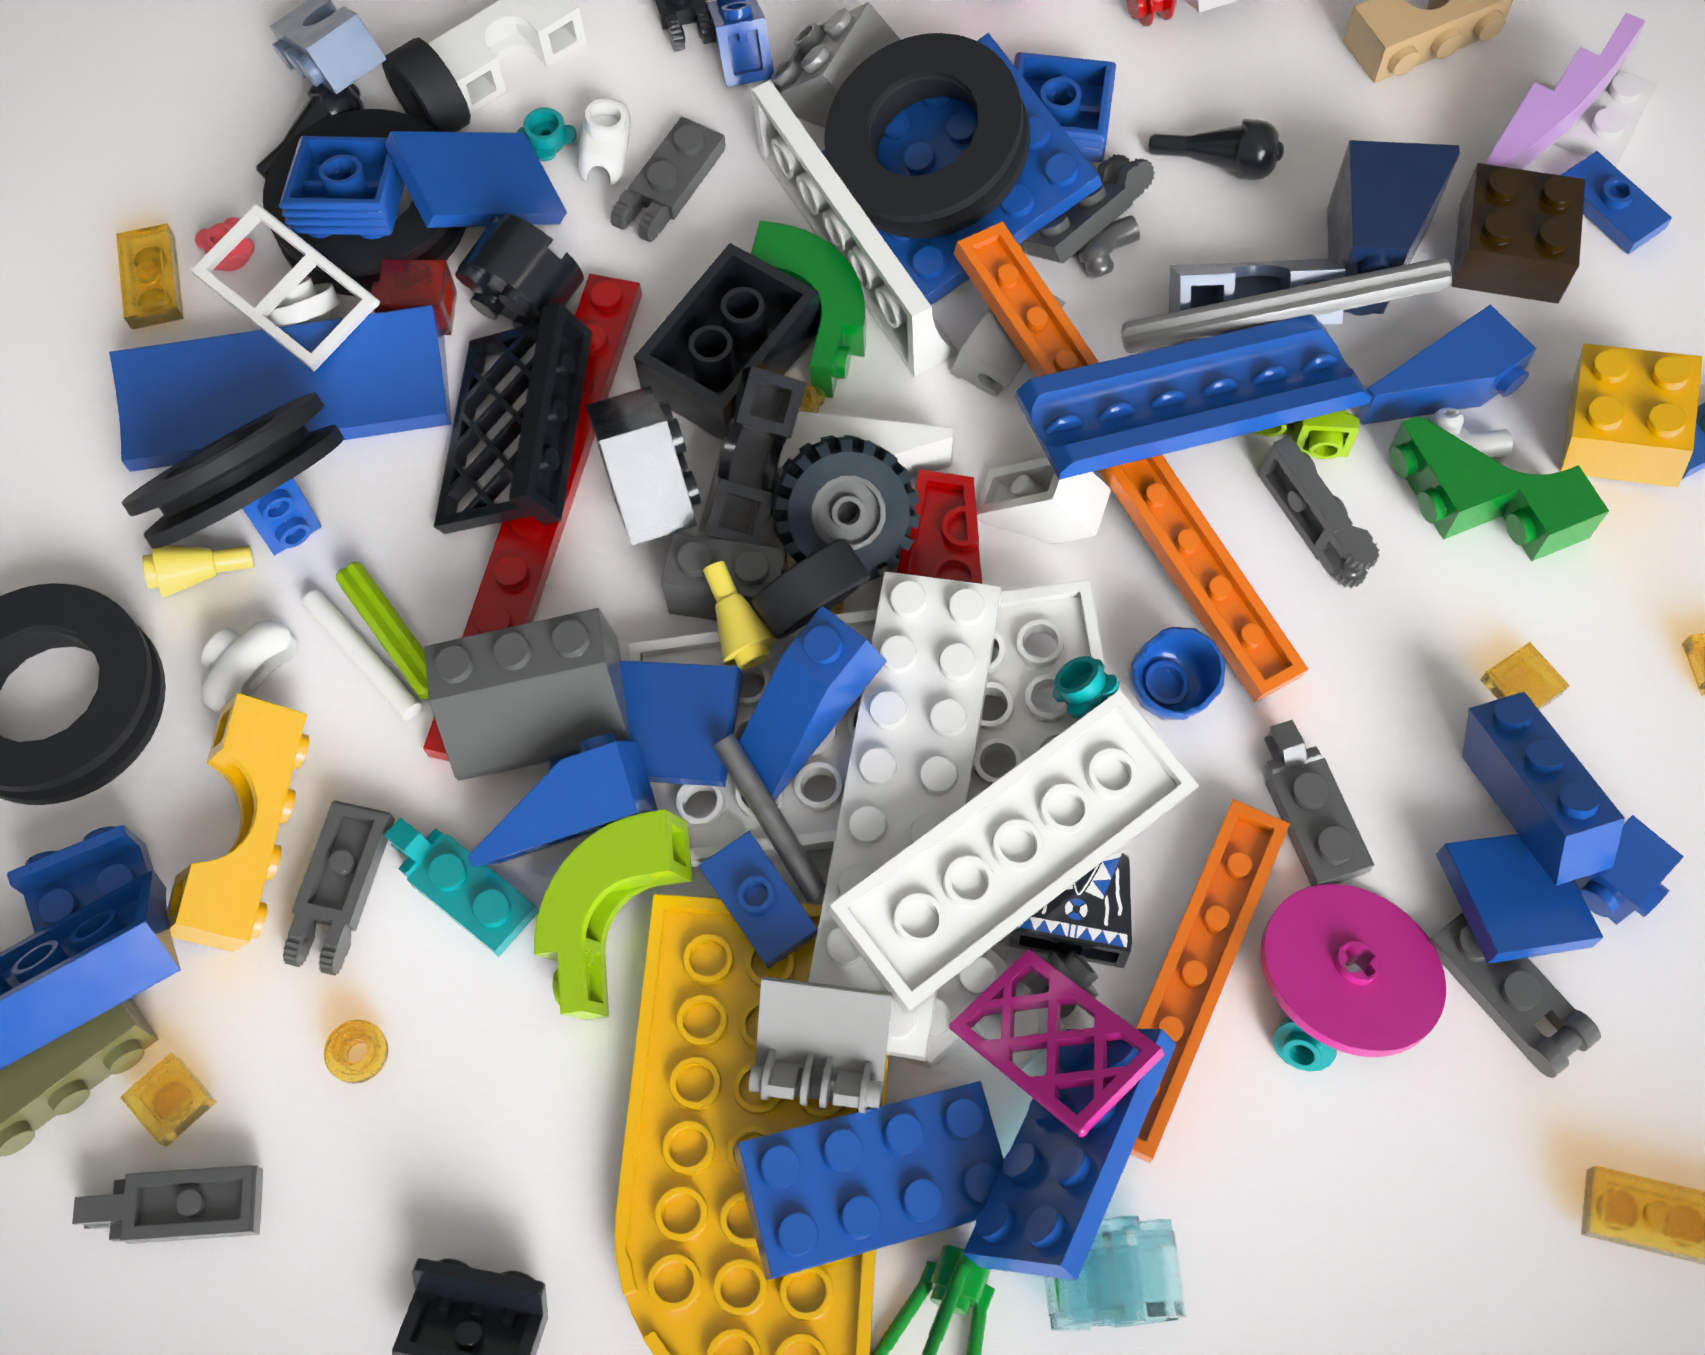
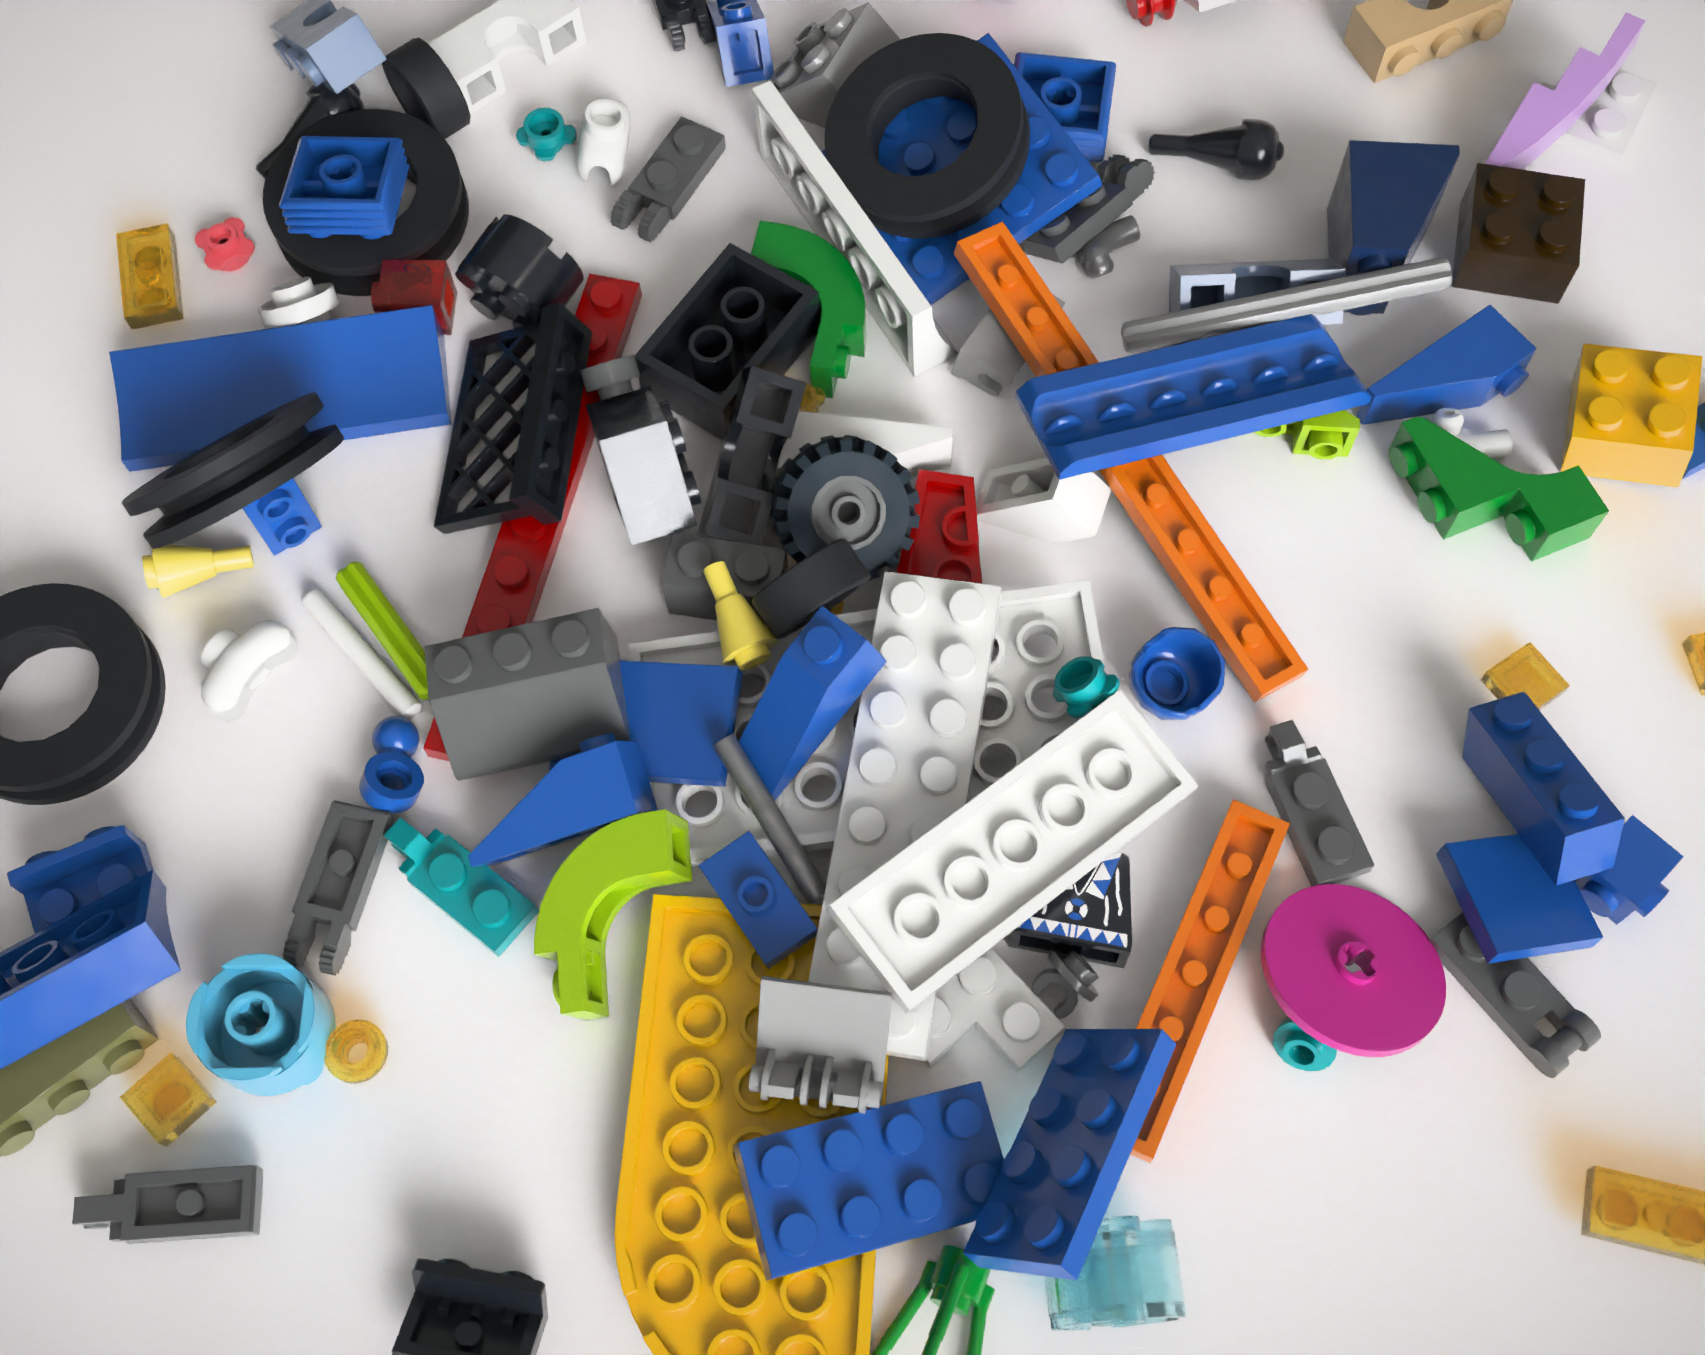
(256, 754): yellow arch -> none
(266, 995): none -> medium azure brick
(284, 287): white window -> none
(395, 742): none -> blue plate
(474, 178): blue tile -> none
(611, 377): none -> dark grey plate
(1108, 1026): dark pink window -> none
(1317, 513): dark grey hinge -> none
(1618, 204): blue plate -> none

